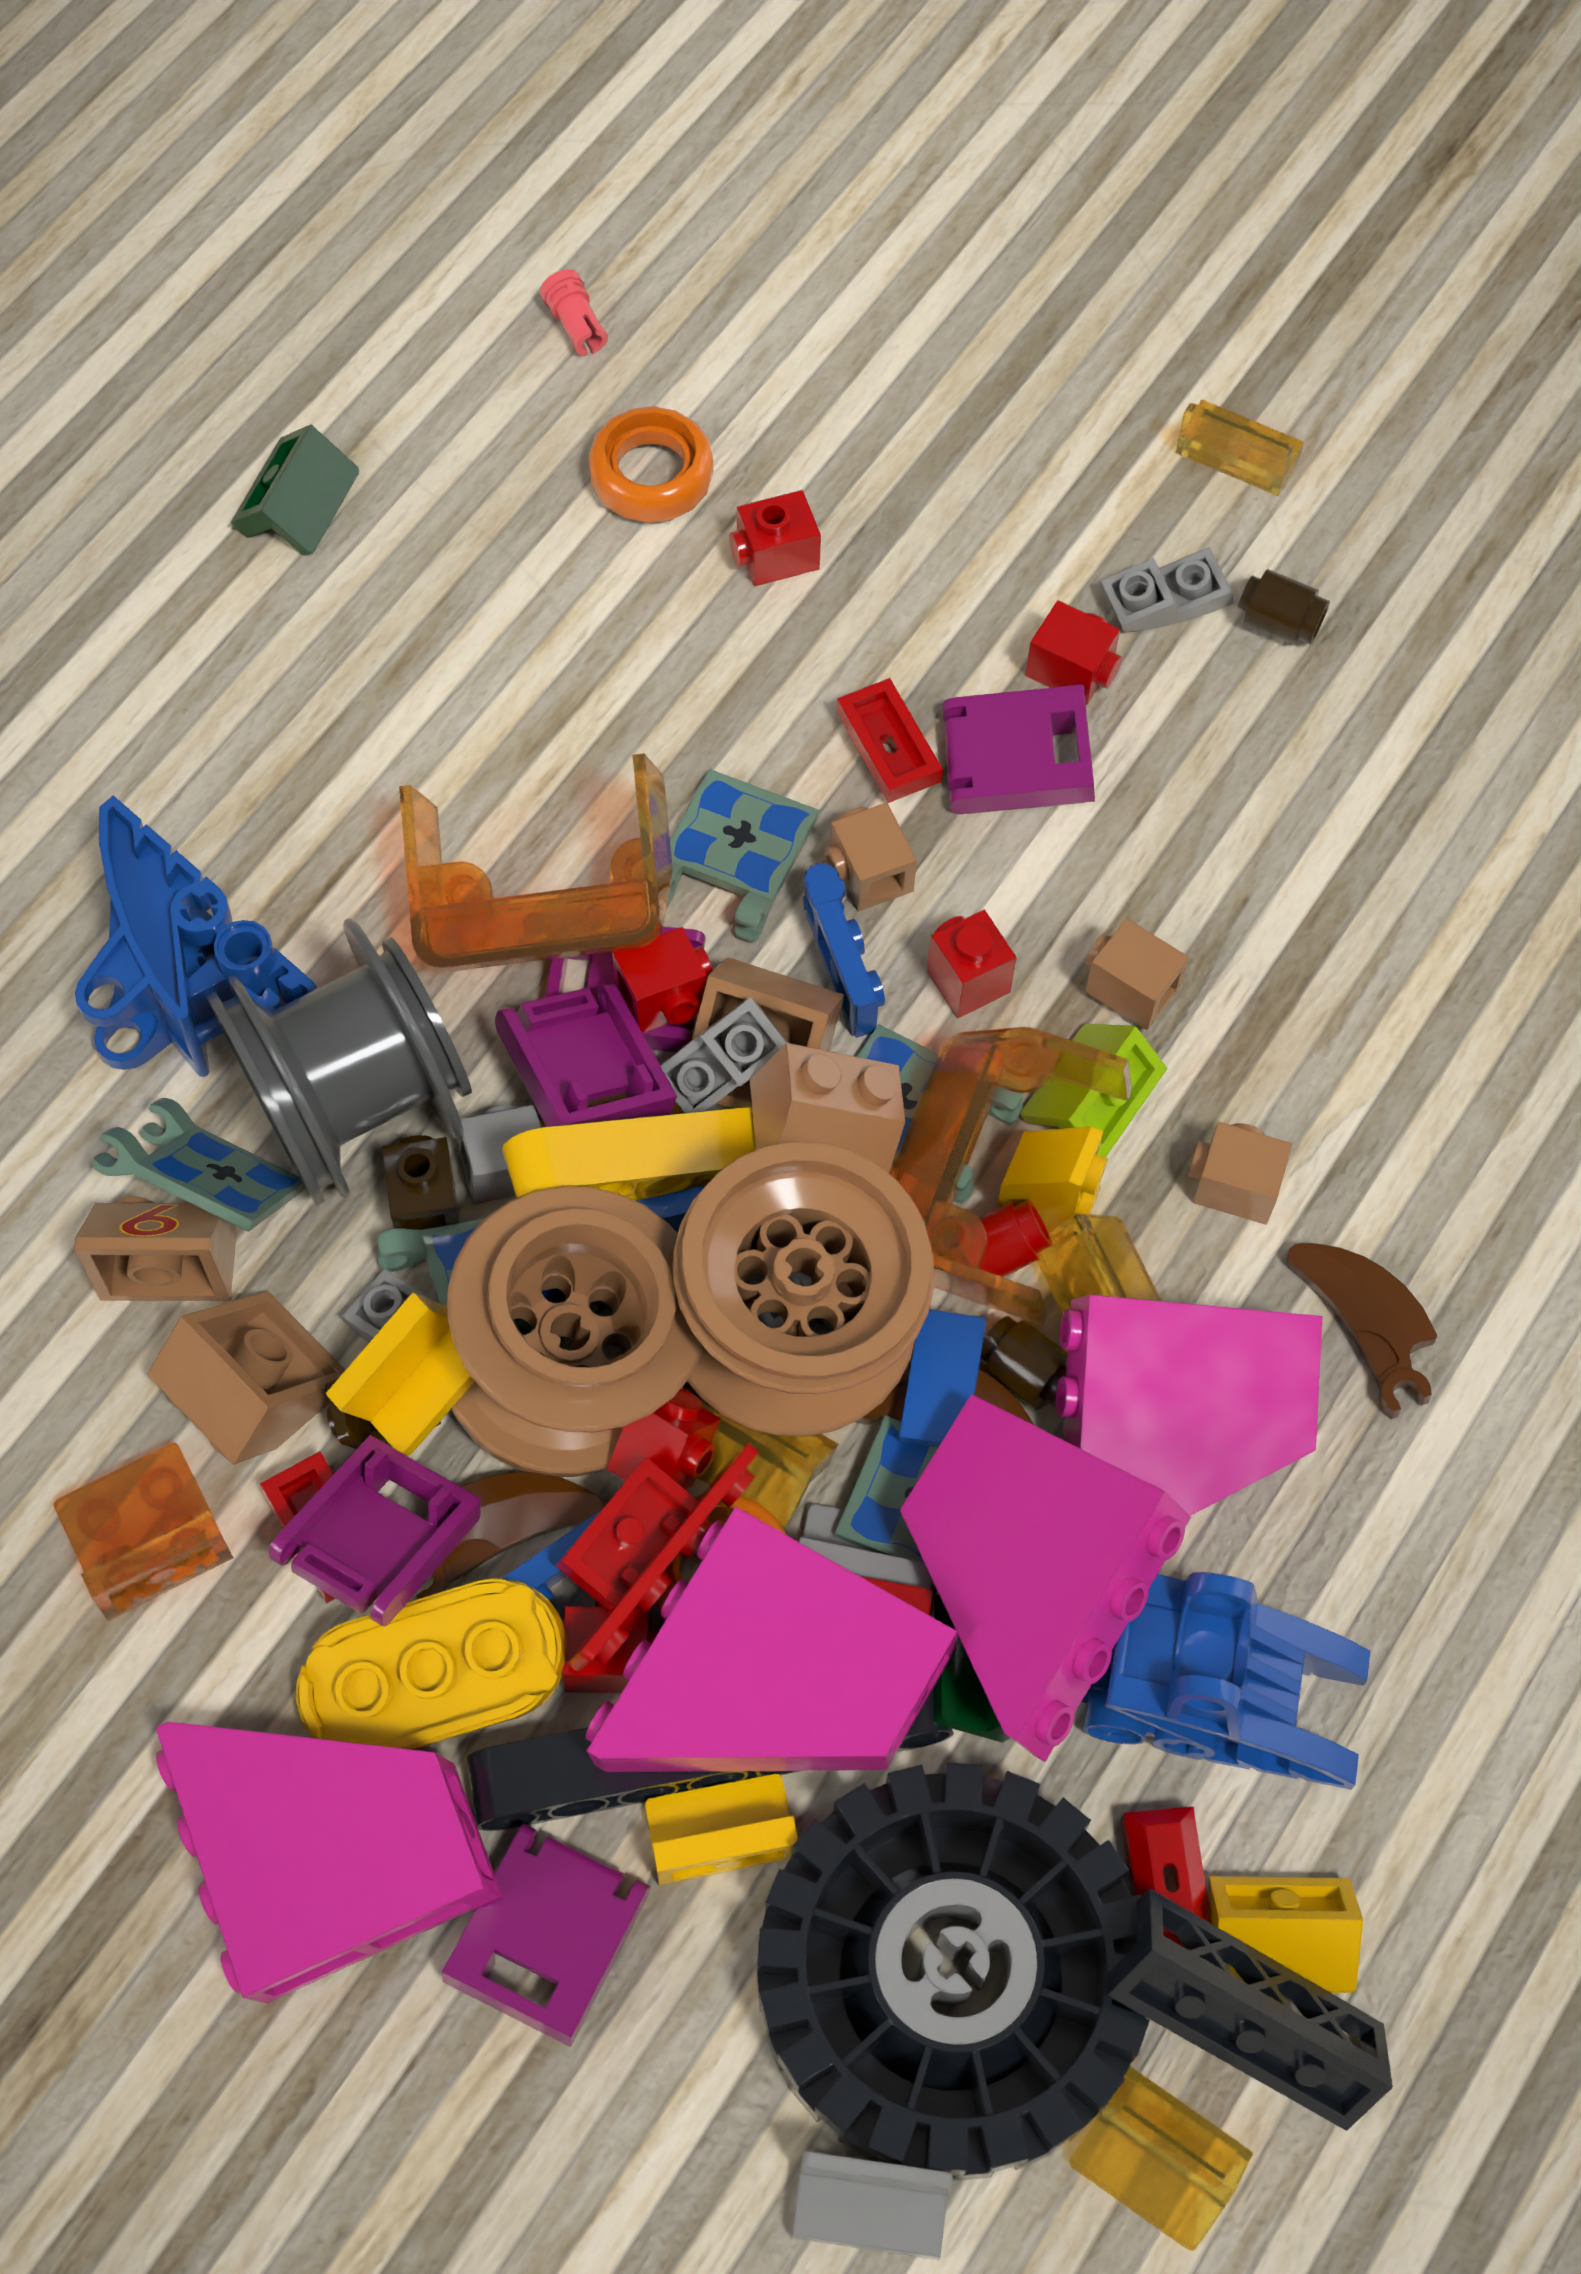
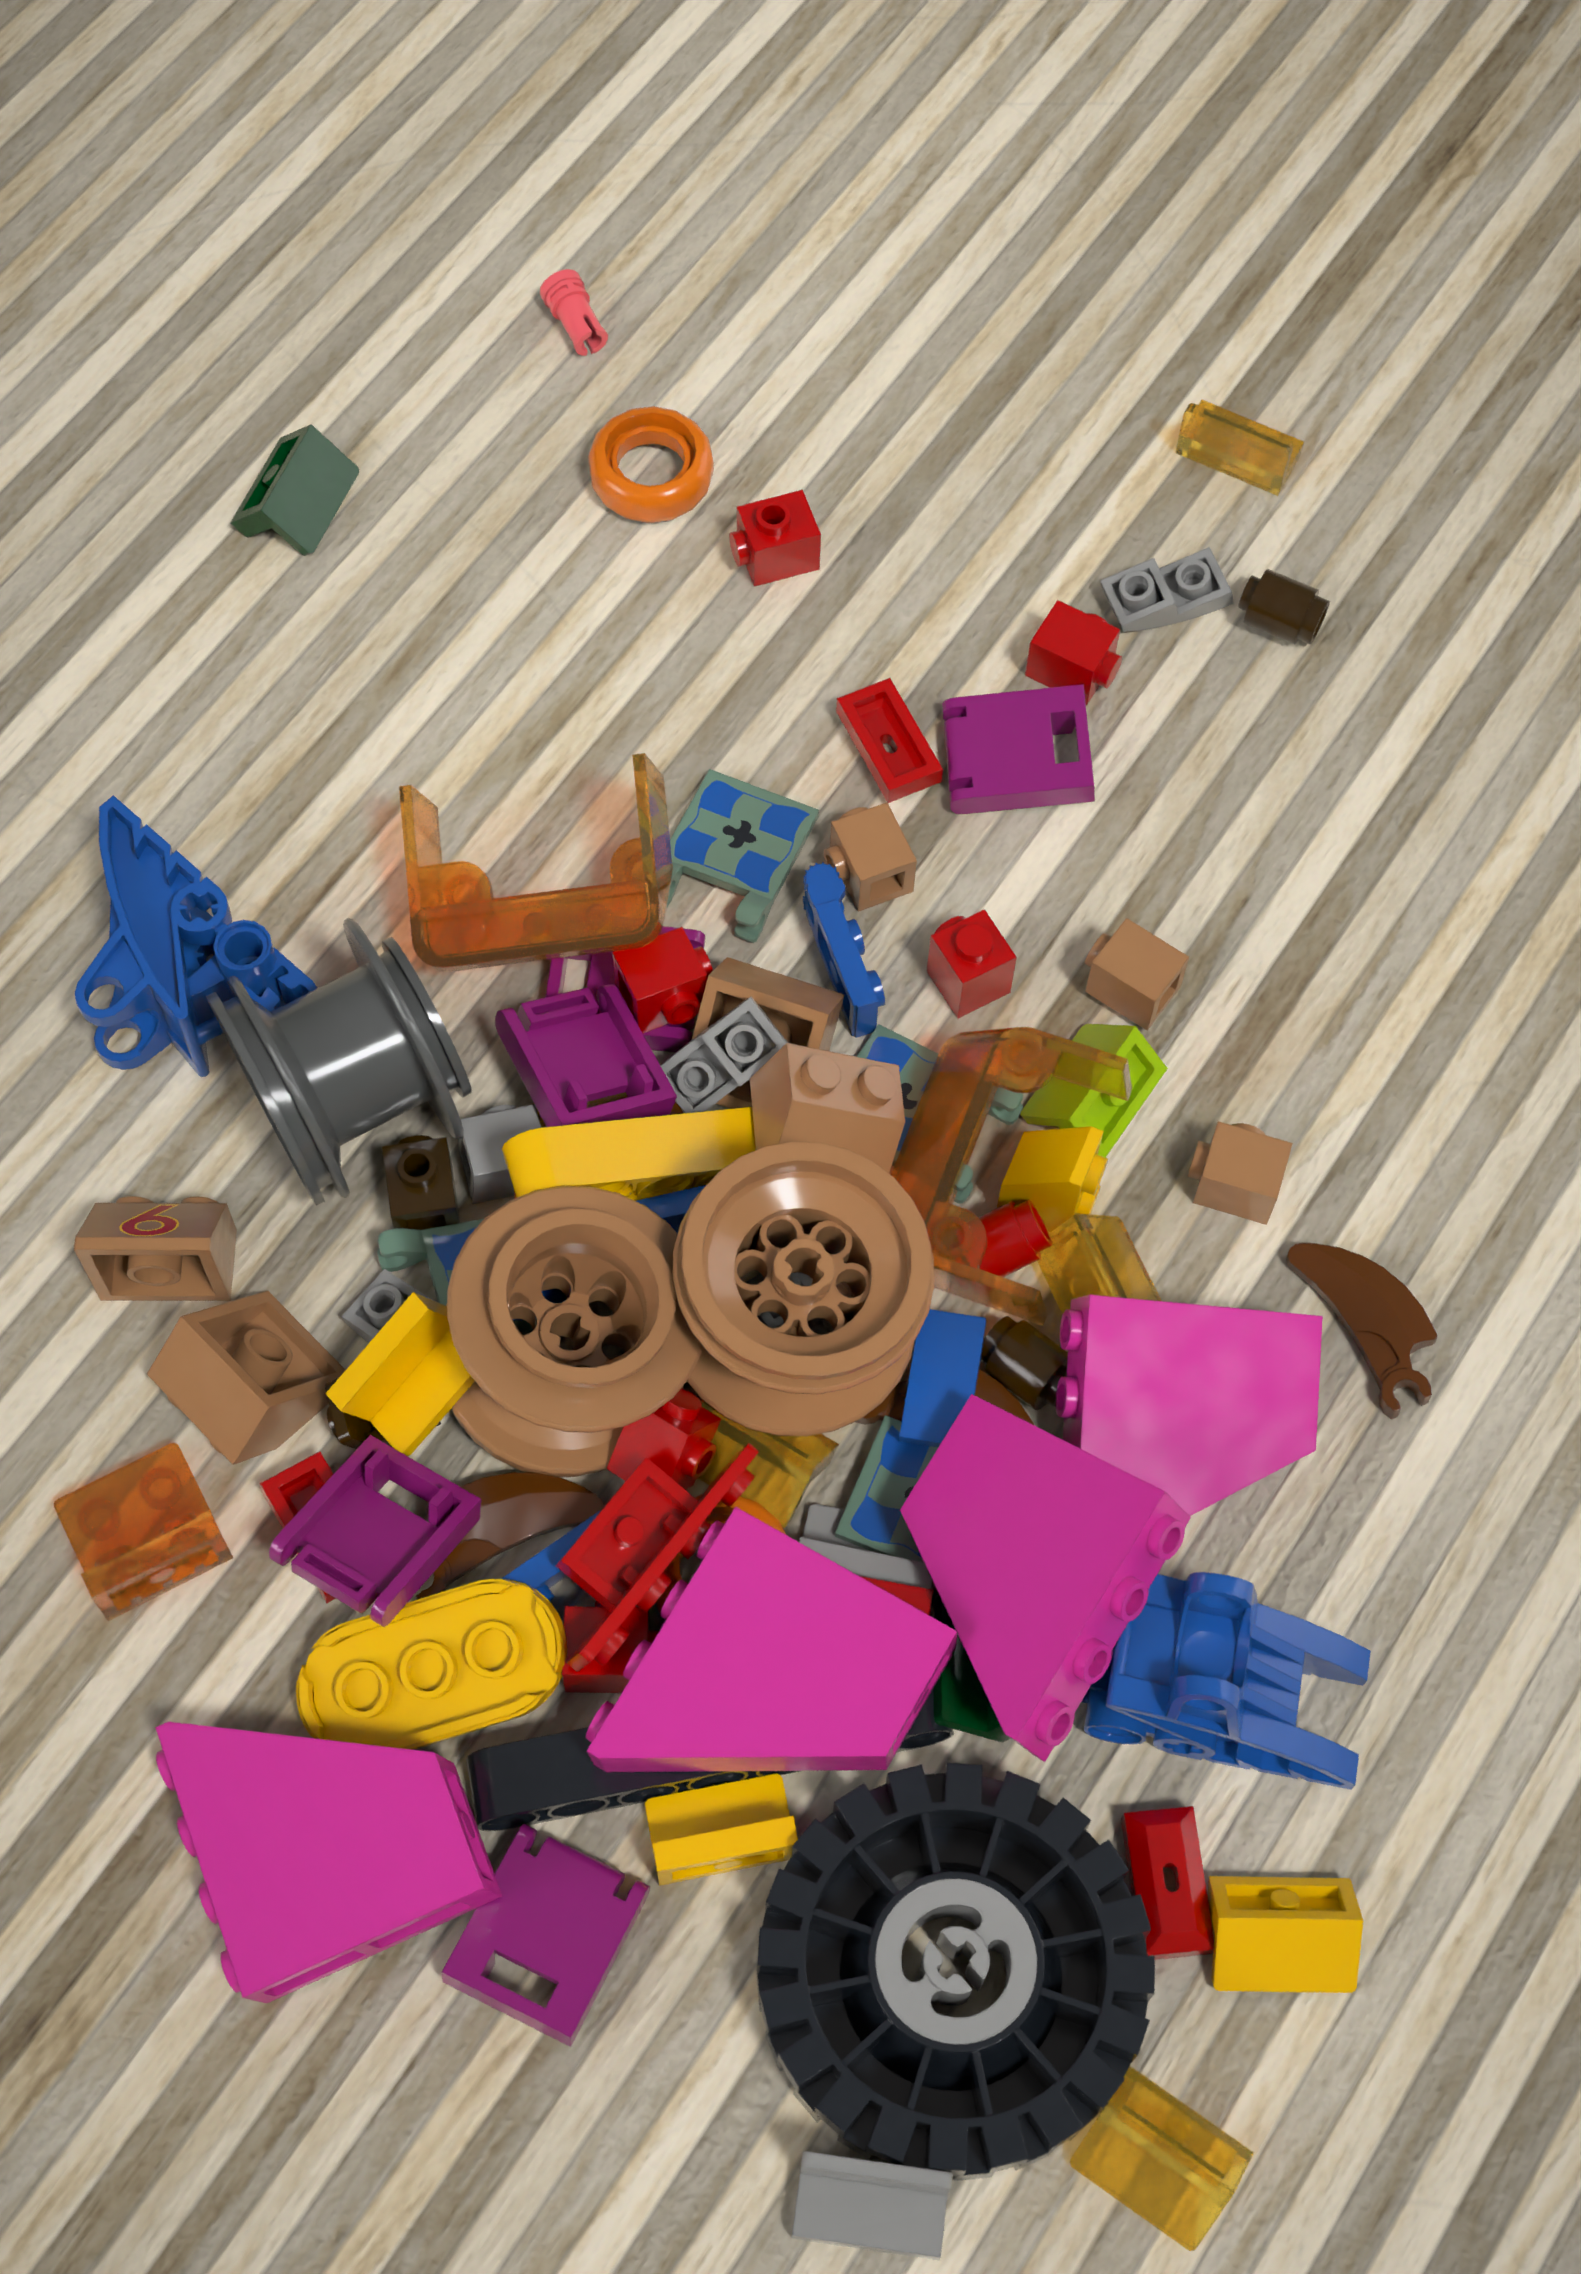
(200, 1168): sand green flag -> none
(1251, 2020): black fence -> none

